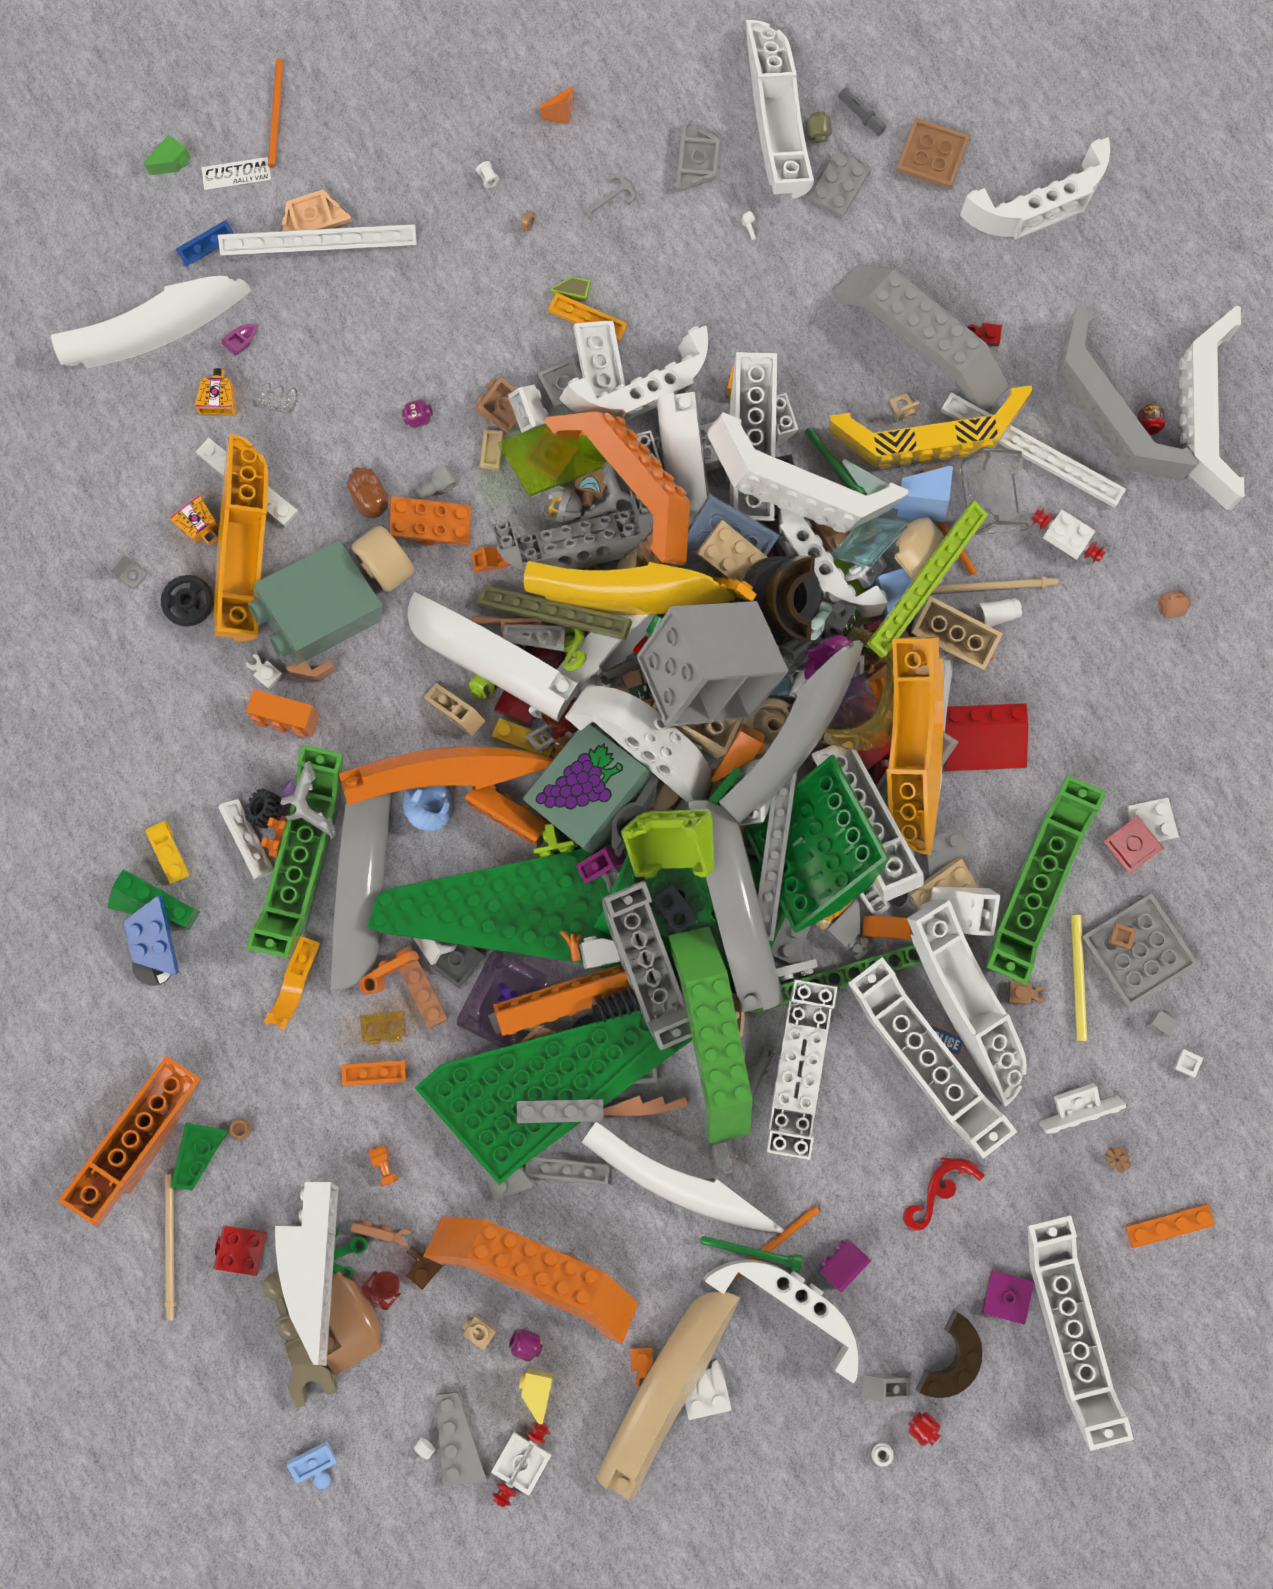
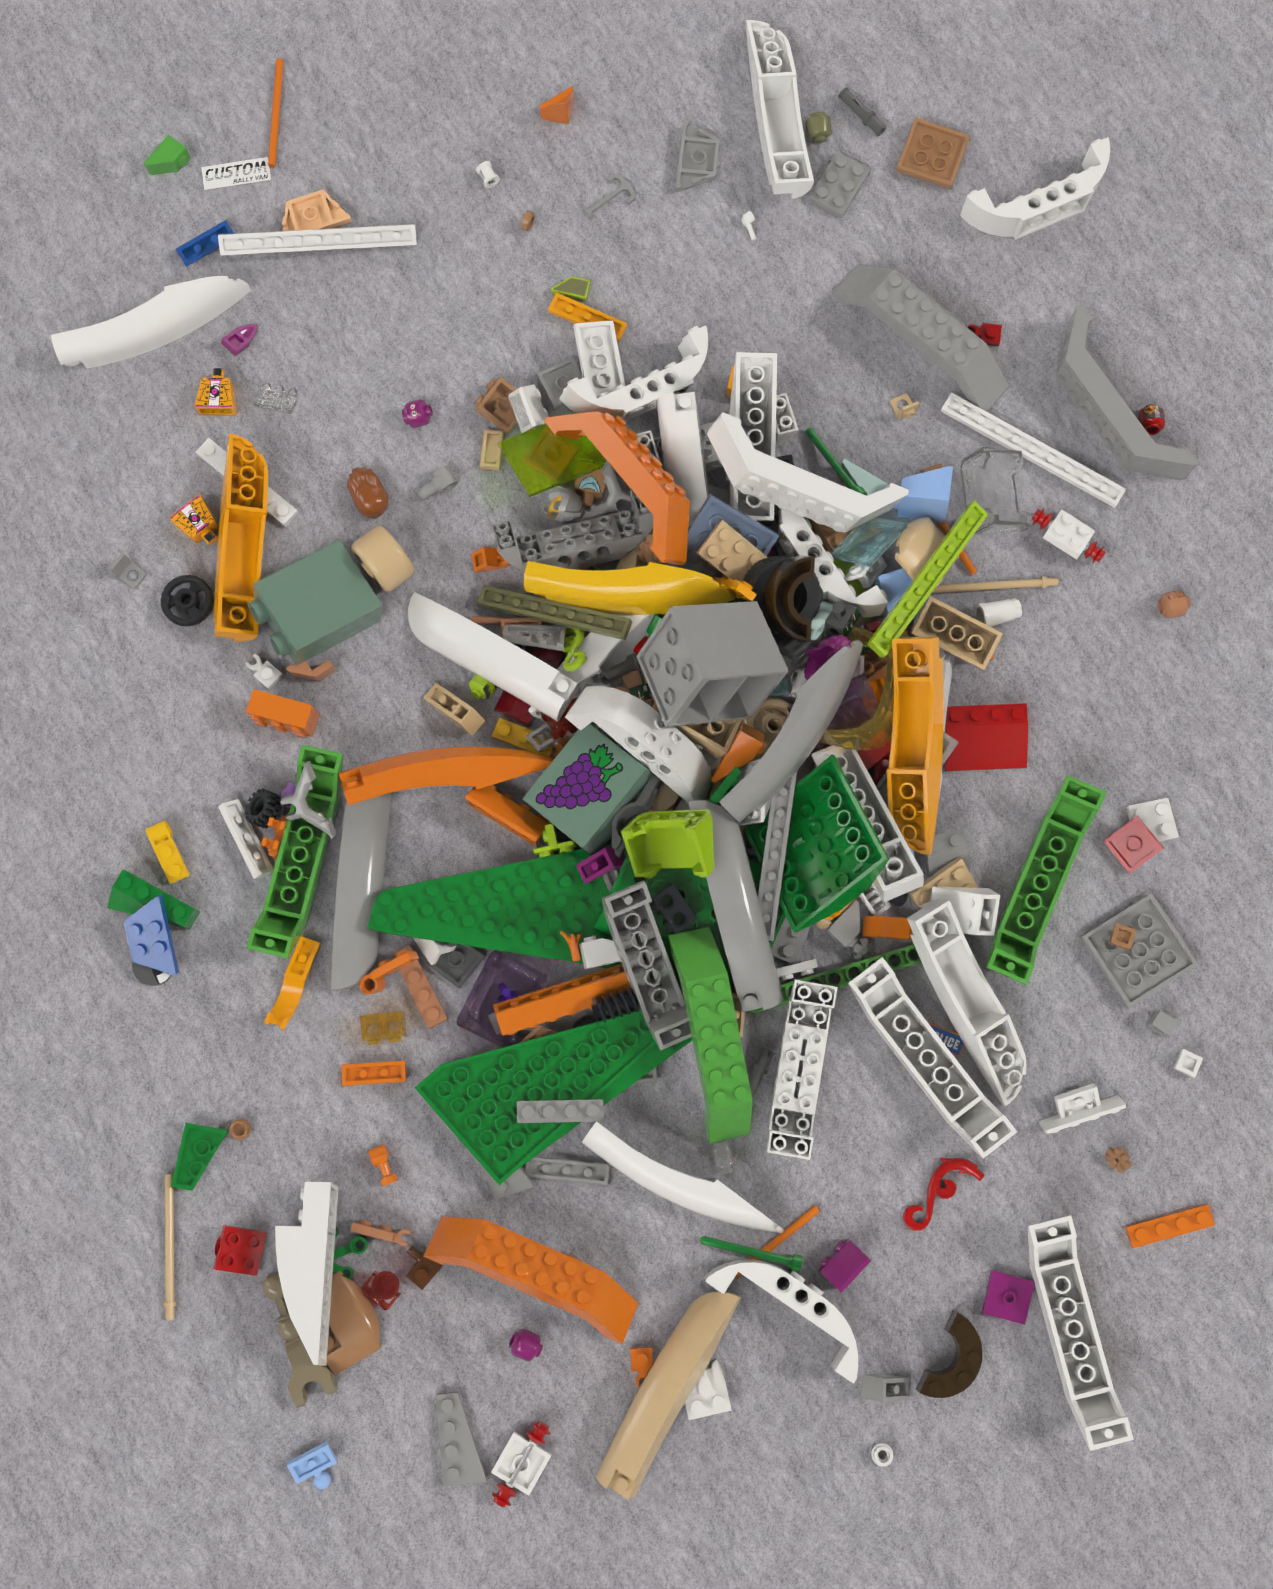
(131, 1143): orange slope -> none
(424, 1448): white axle -> none
(428, 807): light blue piece -> none
(429, 521): orange plate -> none
(479, 1331): tan brick -> none
(536, 1391): light yellow slope -> none
(634, 1107): nougat slope -> none
(924, 1429): red head -> none
(931, 440): yellow slope -> none
(1023, 993): medium nougat plate -> none
(1079, 980): light yellow piece -> none
(1201, 412): white slope -> none

